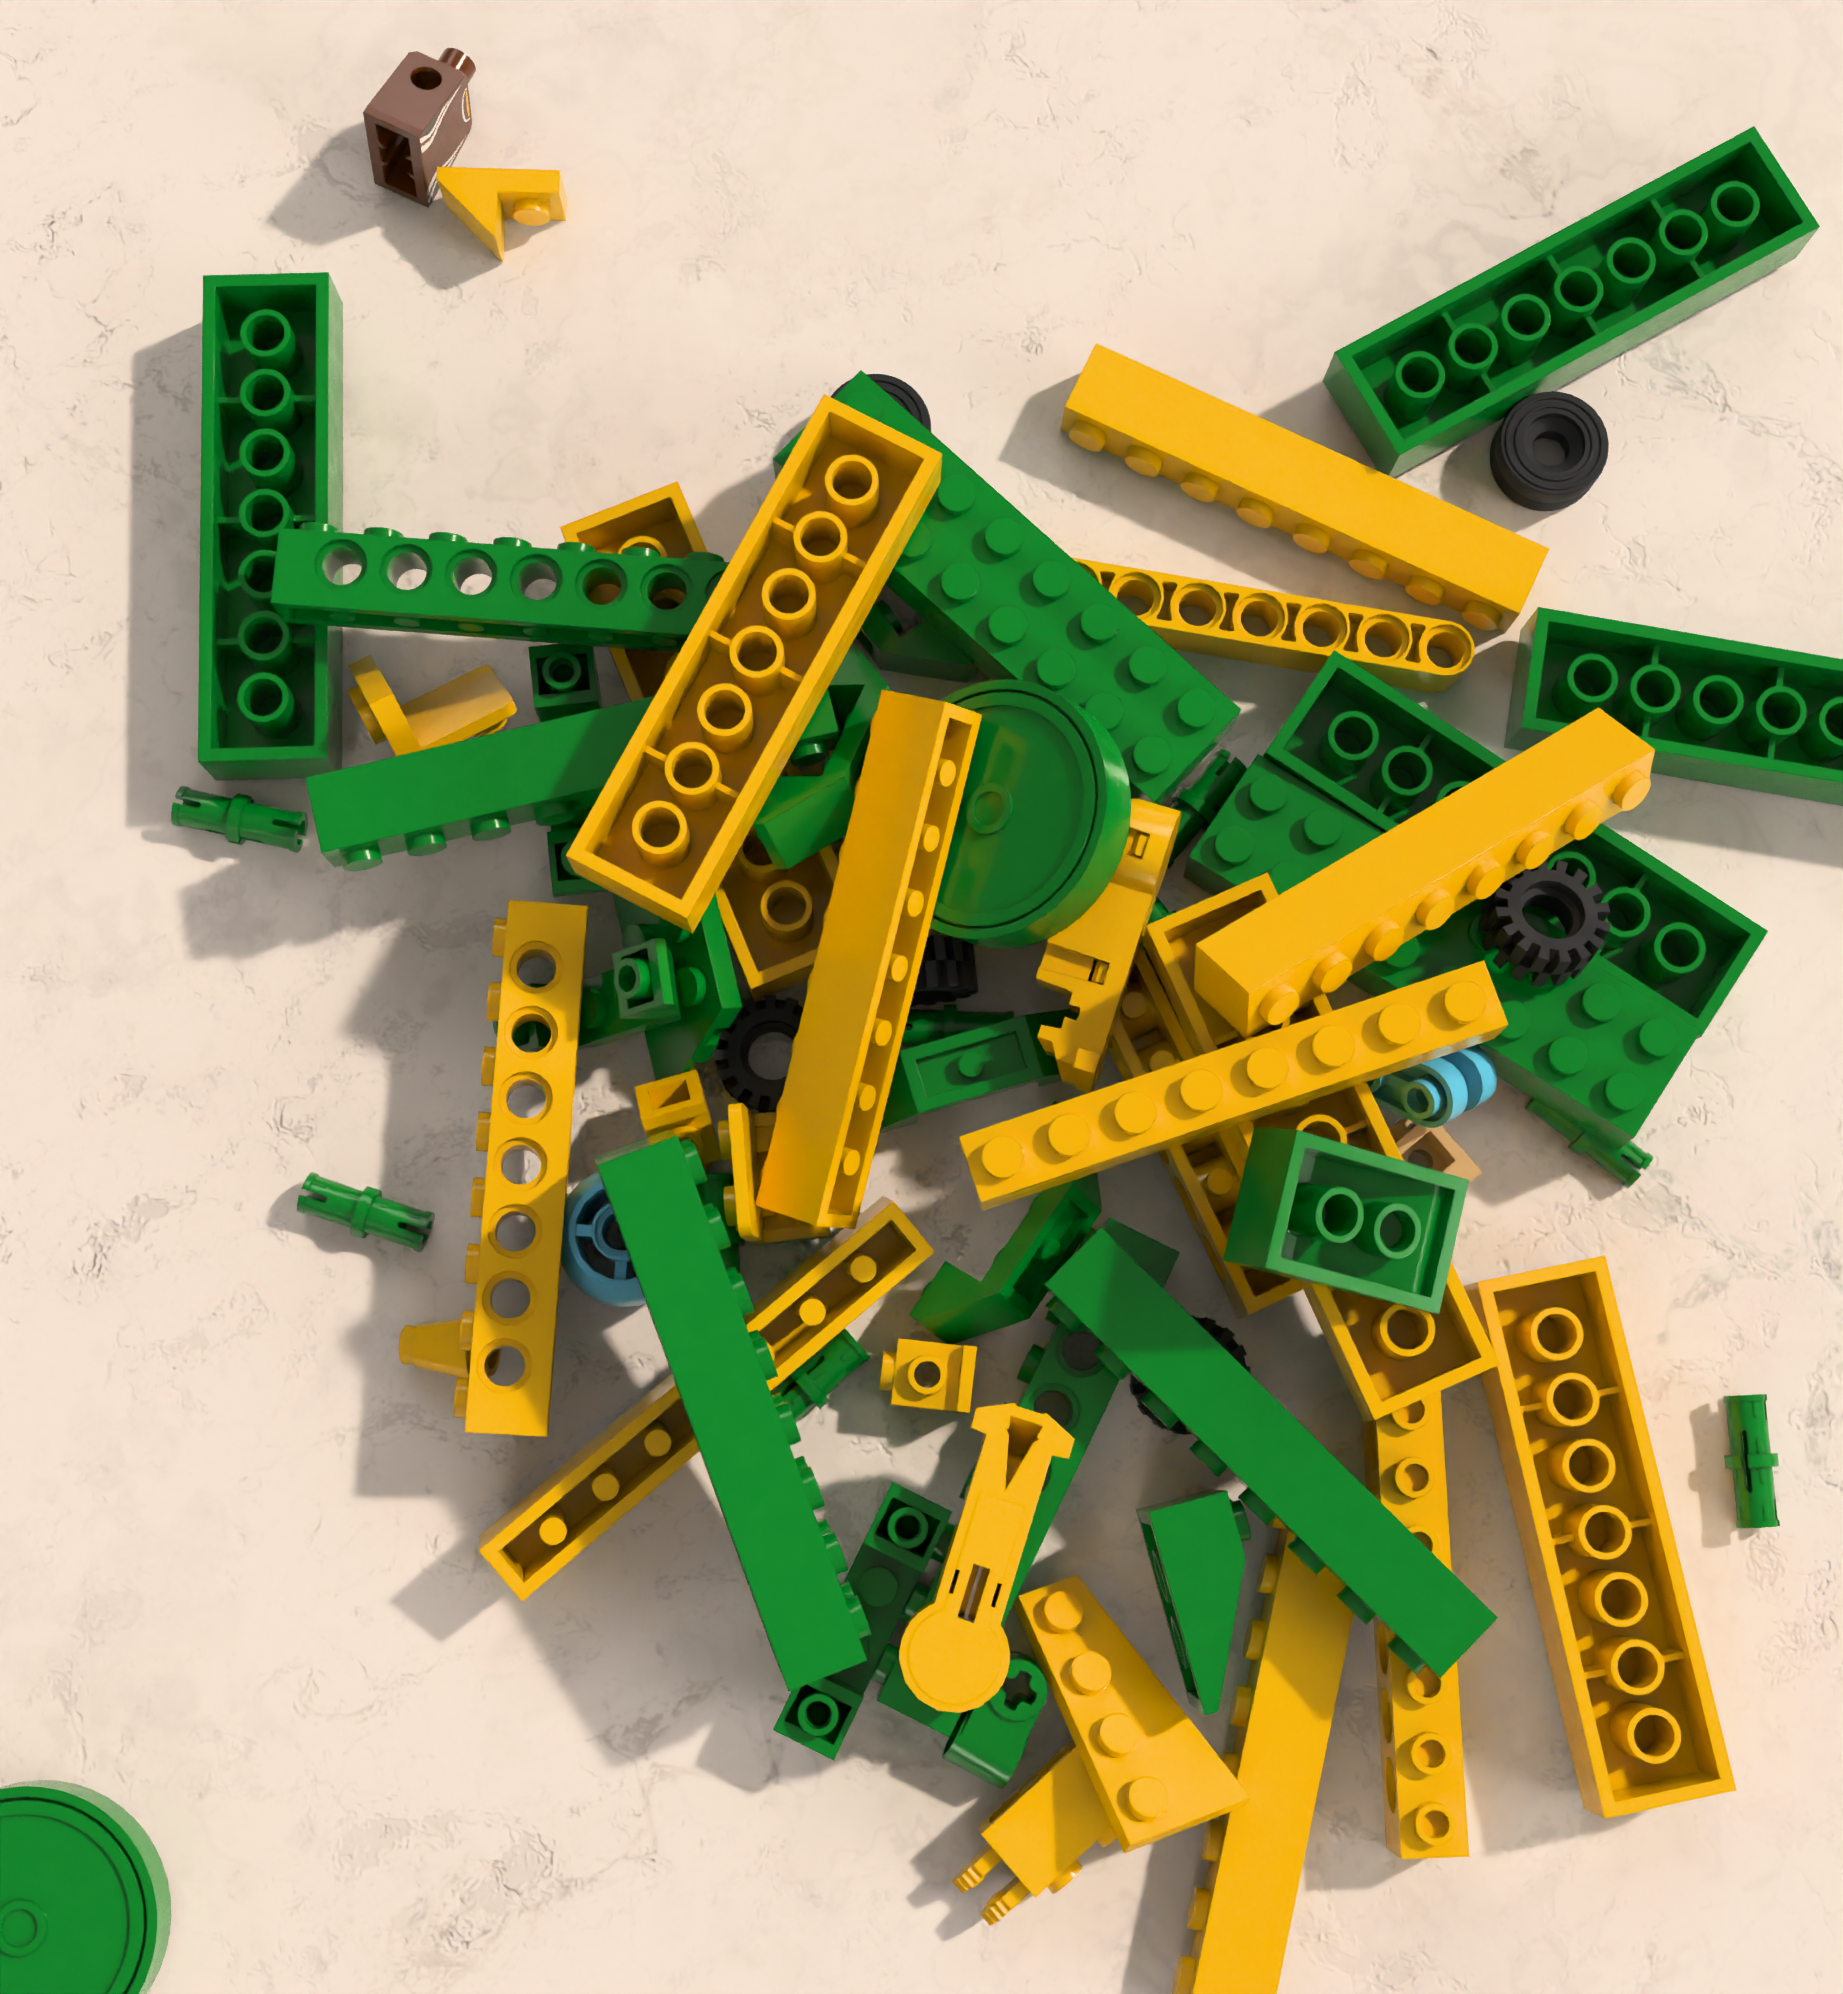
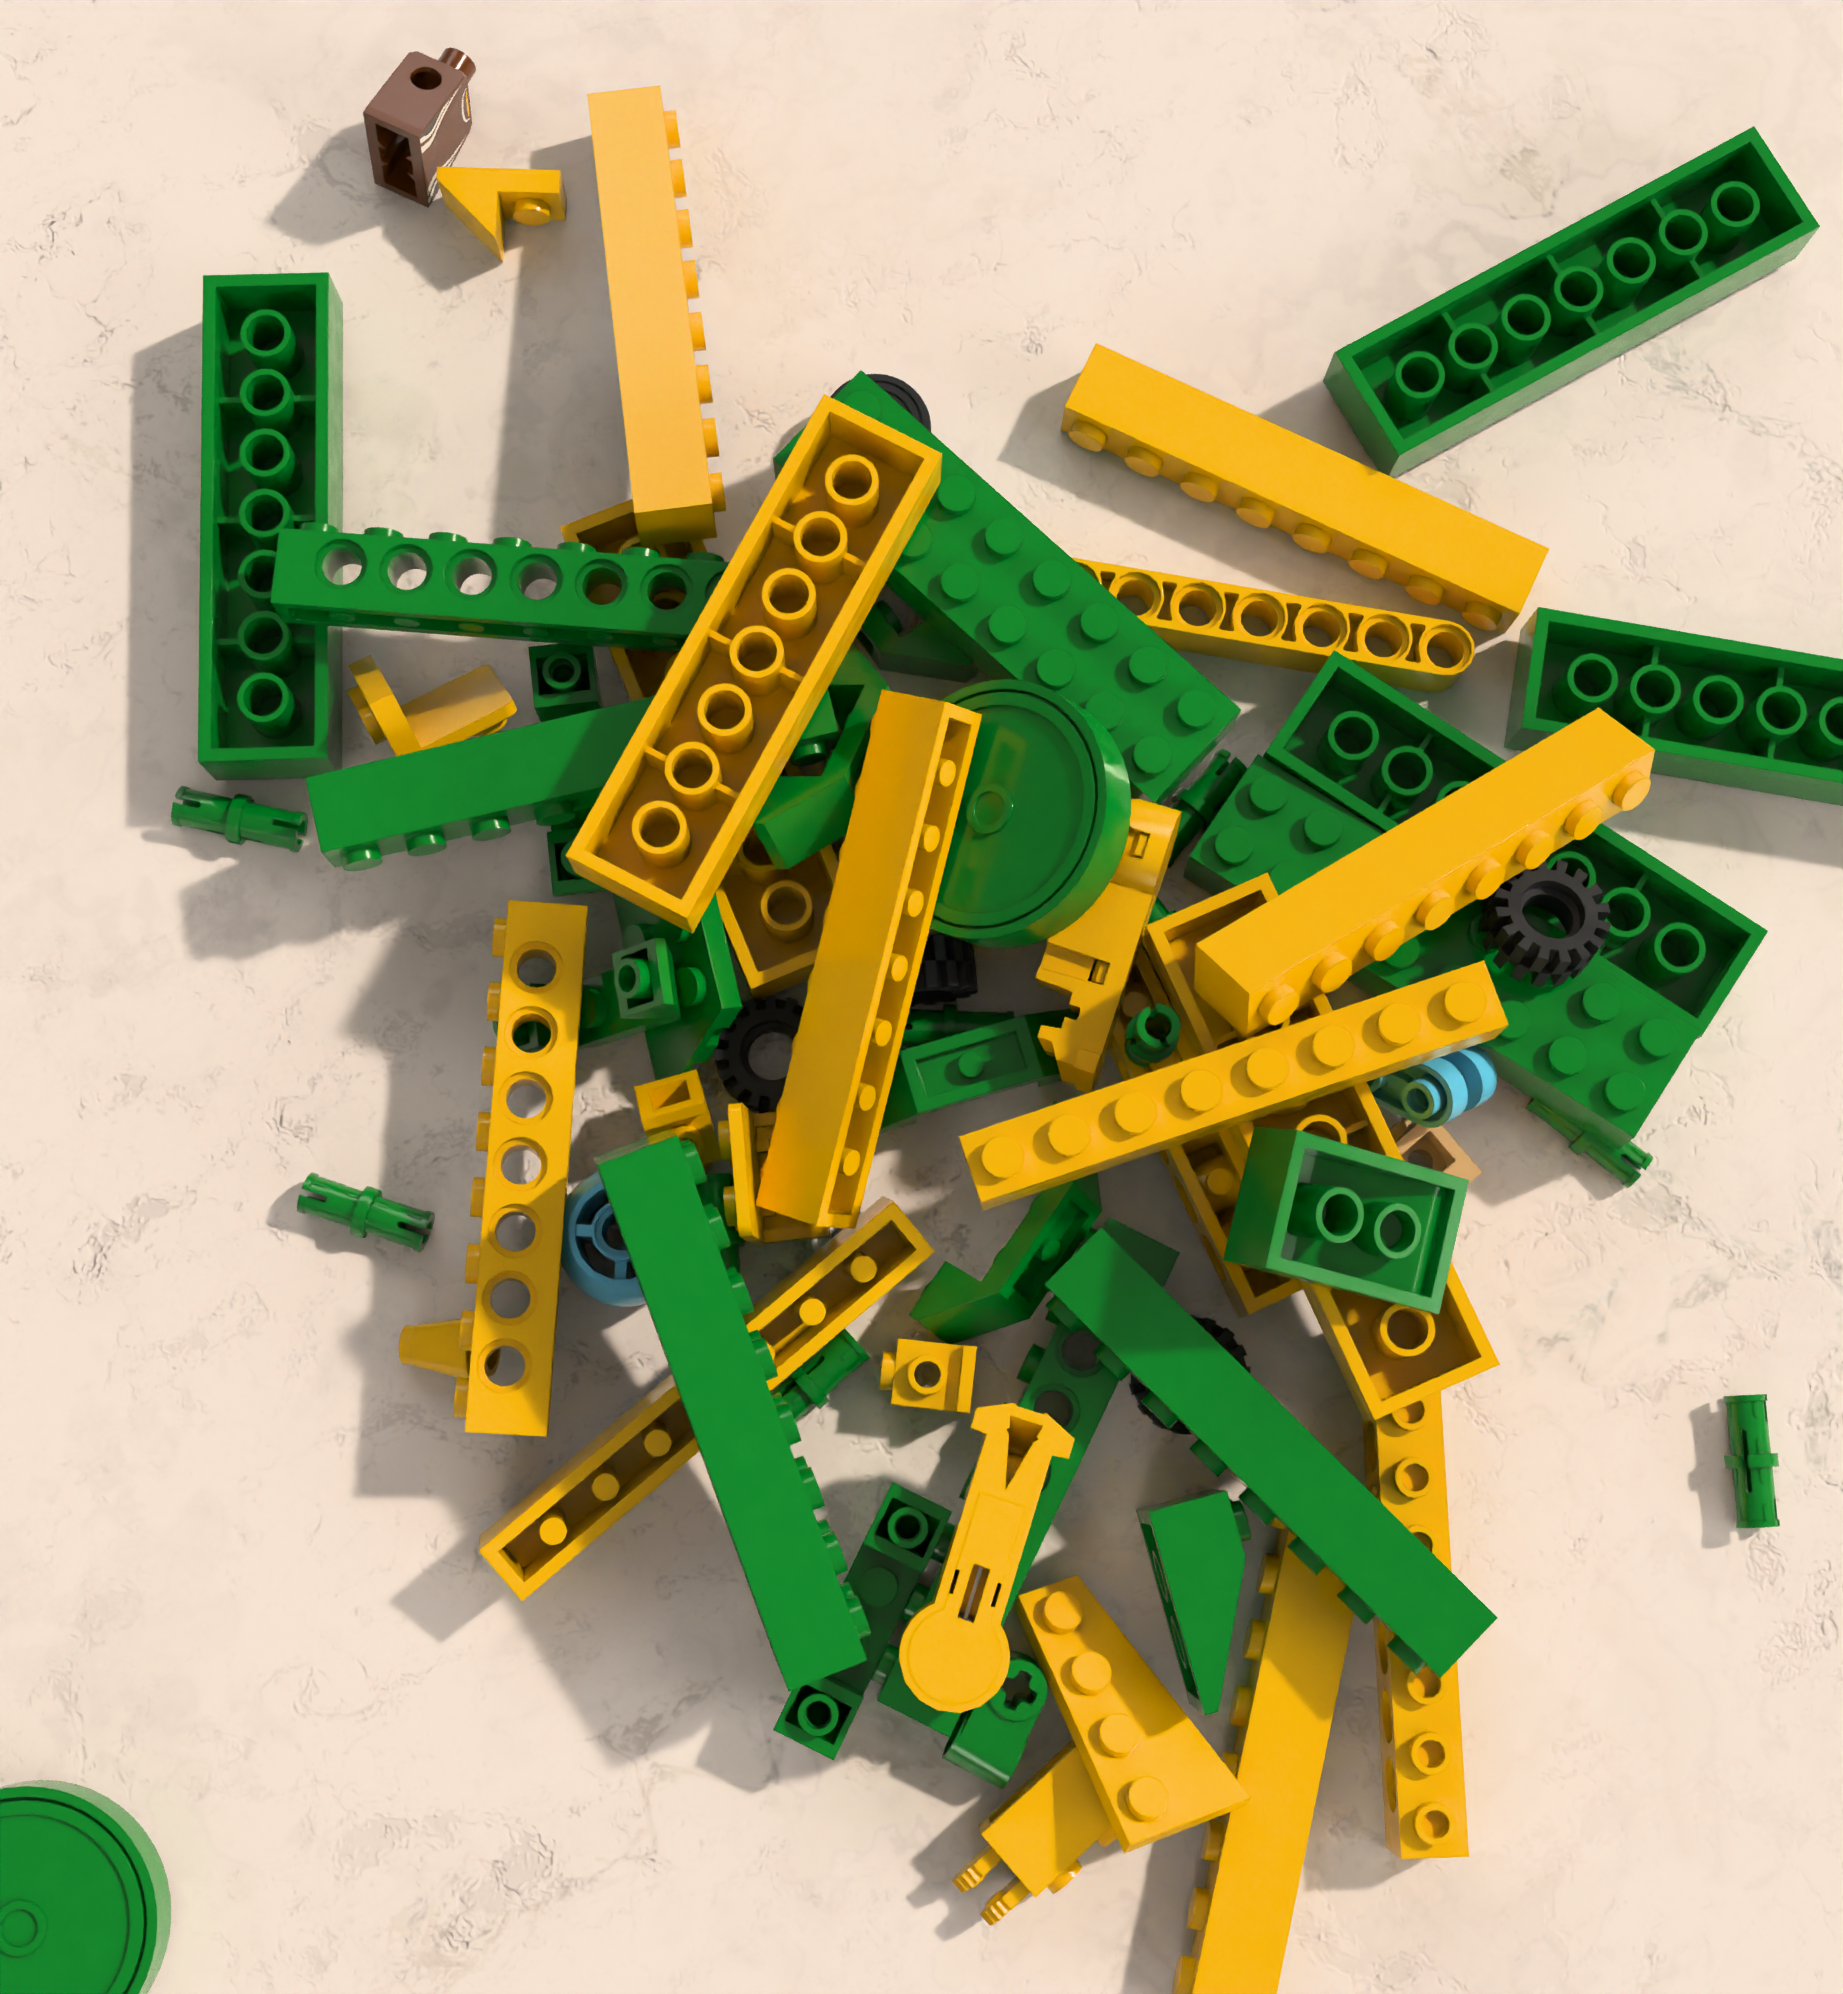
(652, 317): none -> yellow brick
(1155, 1023): none -> green pin
(1554, 417): black tyre -> none
(1599, 1542): yellow brick -> none

